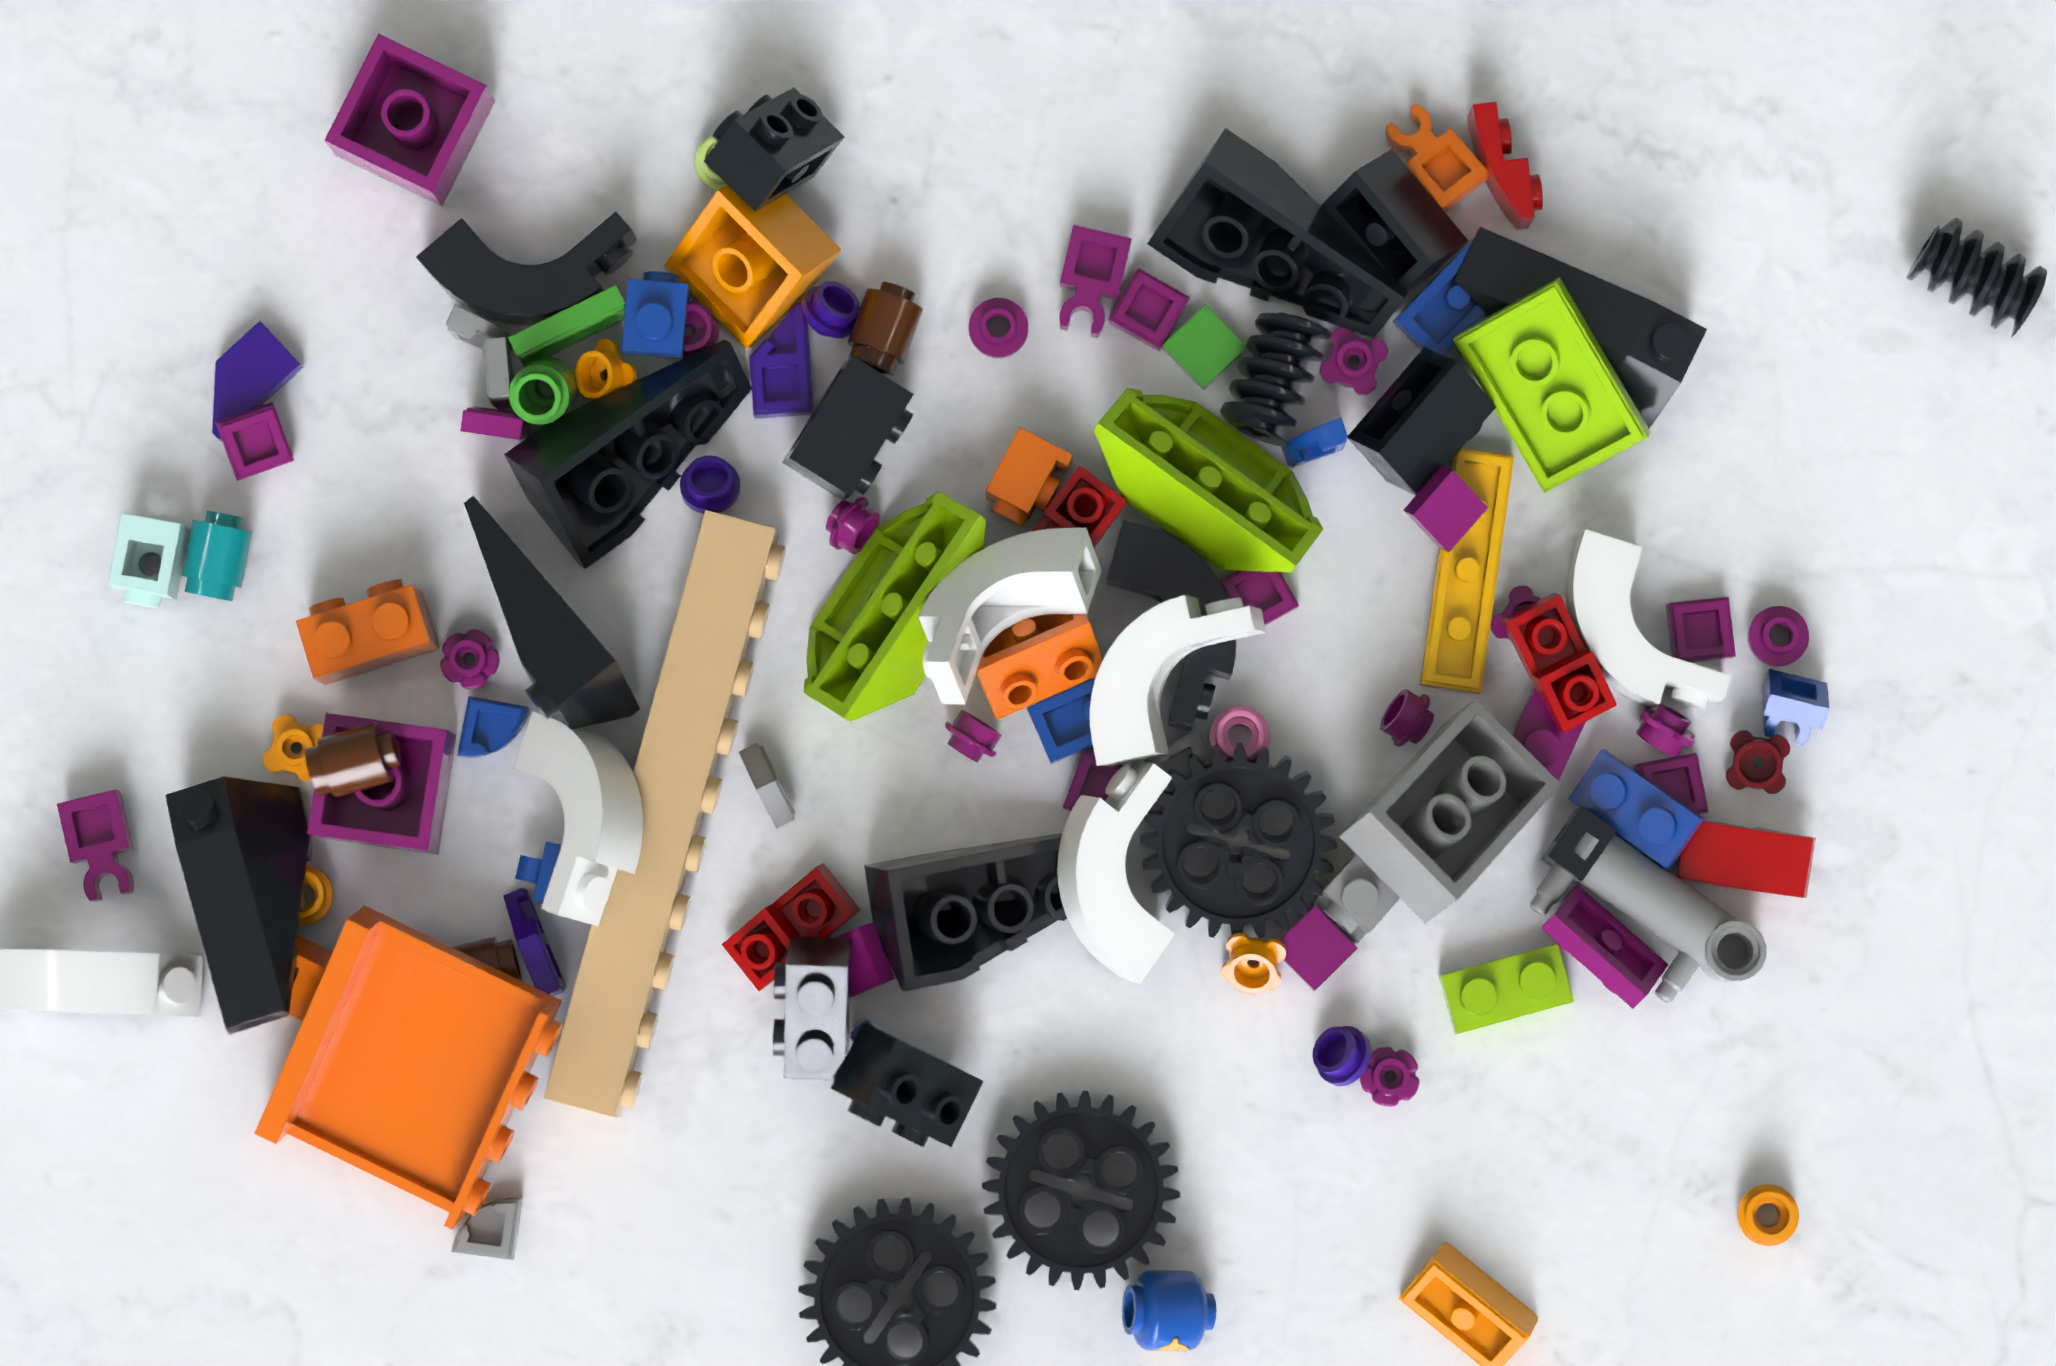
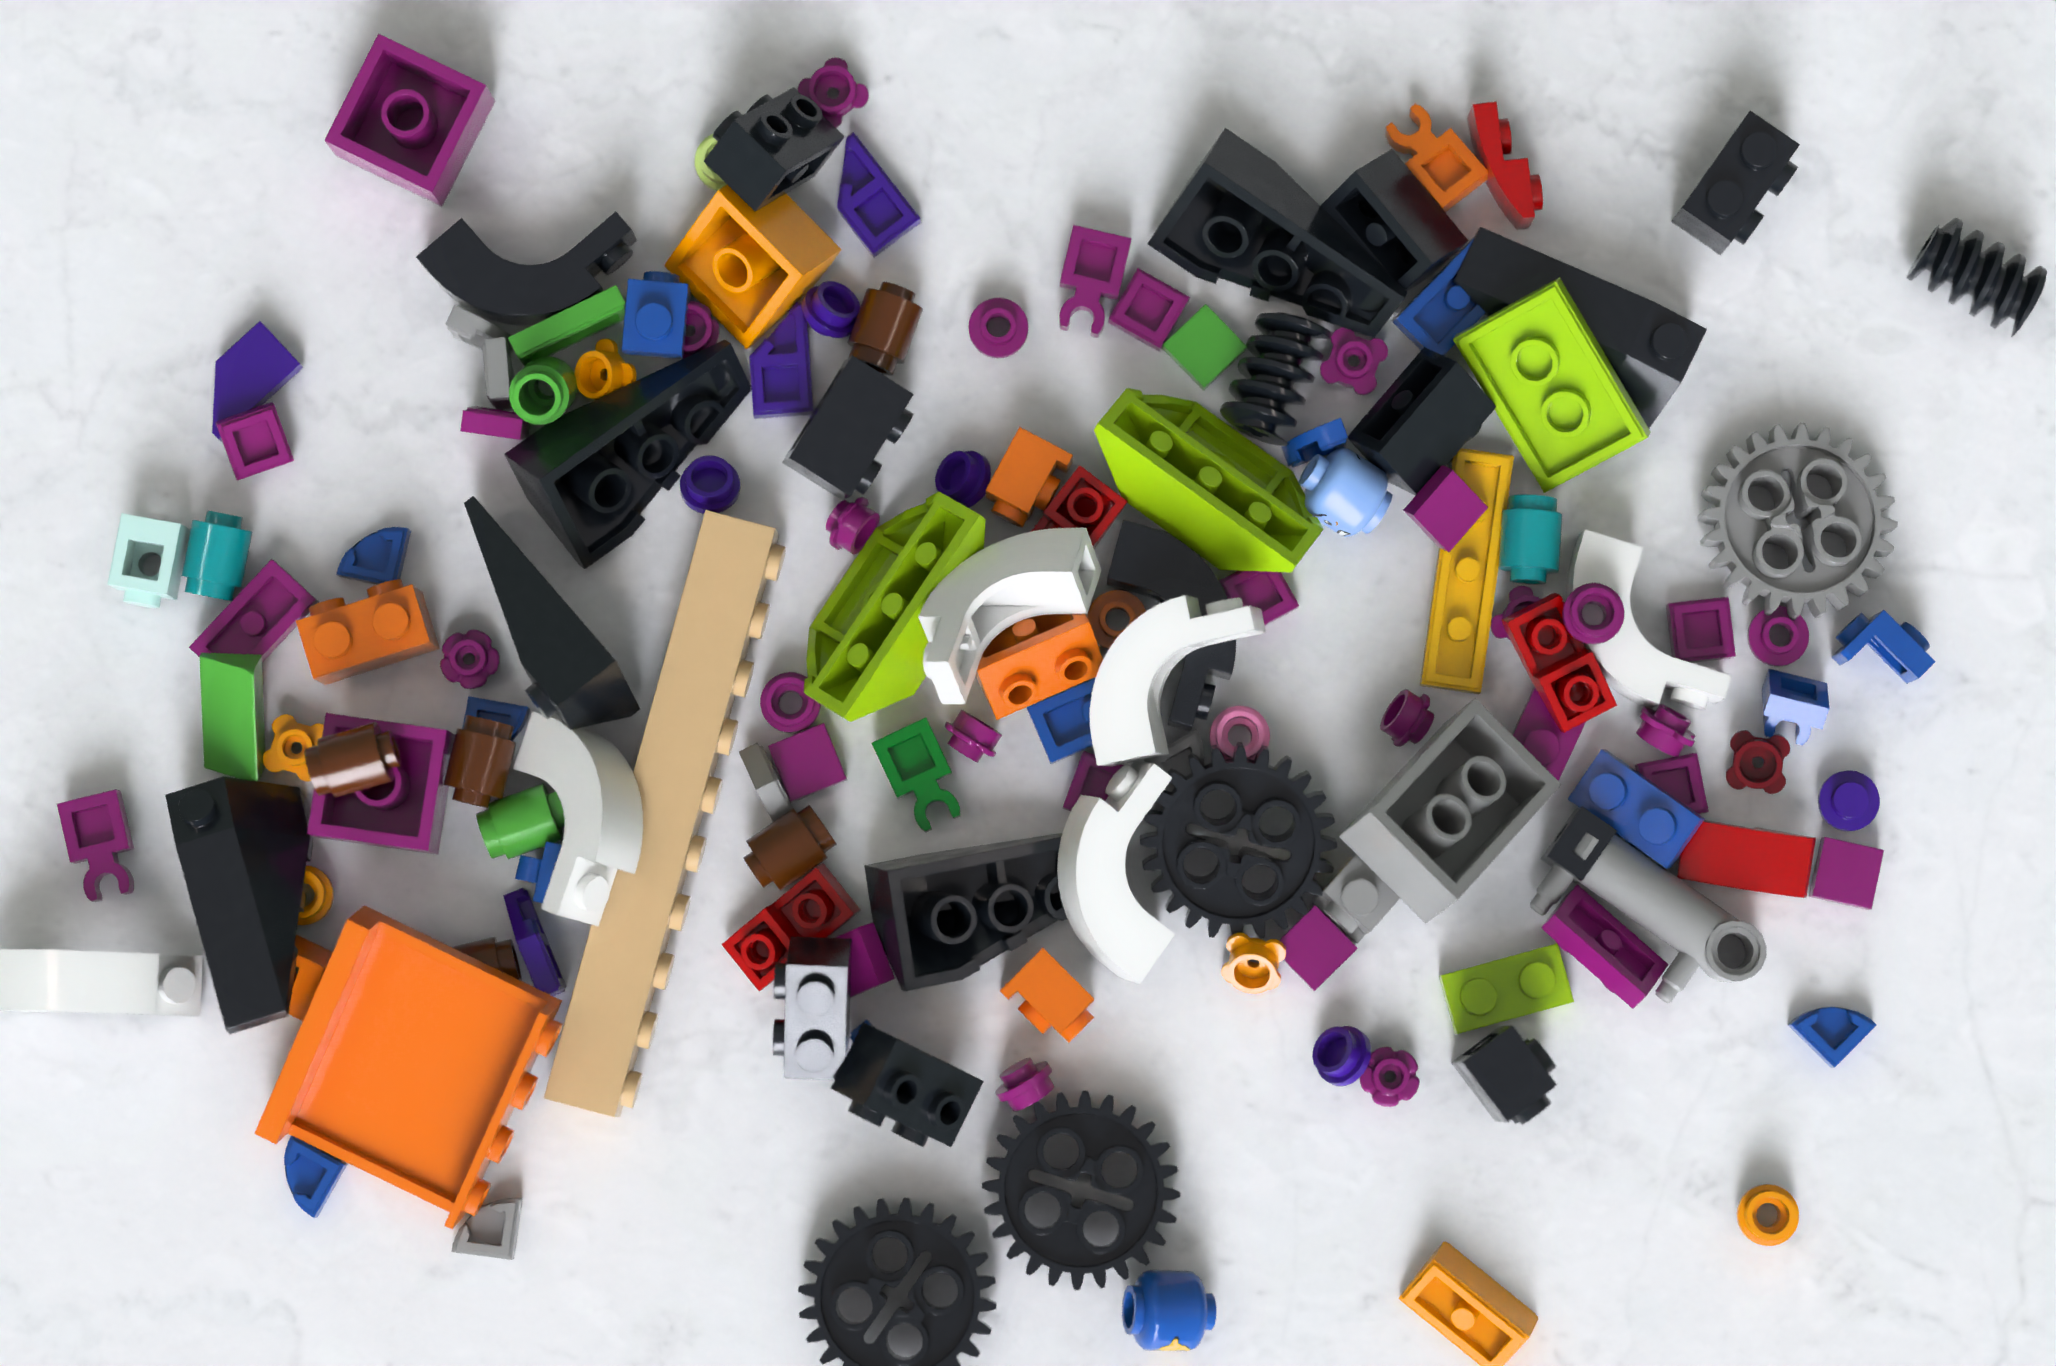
(233, 714): none -> bright green slope
(258, 615): none -> magenta plate
(311, 1175): none -> blue tile
(376, 556): none -> blue tile
(480, 761): none -> reddish brown brick
(521, 822): none -> bright green brick
(771, 698): none -> magenta plate
(788, 848): none -> reddish brown brick
(807, 762): none -> magenta tile
(834, 75): none -> magenta plate
(872, 201): none -> dark purple tile
(914, 765): none -> green plate
(963, 477): none -> dark purple plate
(1025, 1083): none -> magenta plate
(1050, 996): none -> orange brick
(1103, 605): none -> orange plate
(1345, 492): none -> light blue head
(1508, 1075): none -> black brick
(1530, 538): none -> teal brick
(1607, 600): none -> magenta plate
(1736, 182): none -> black brick
(1744, 529): none -> light grey gear
(1832, 1031): none -> blue tile
(1846, 873): none -> magenta tile
(1848, 800): none -> dark purple plate
(1897, 645): none -> blue bracket

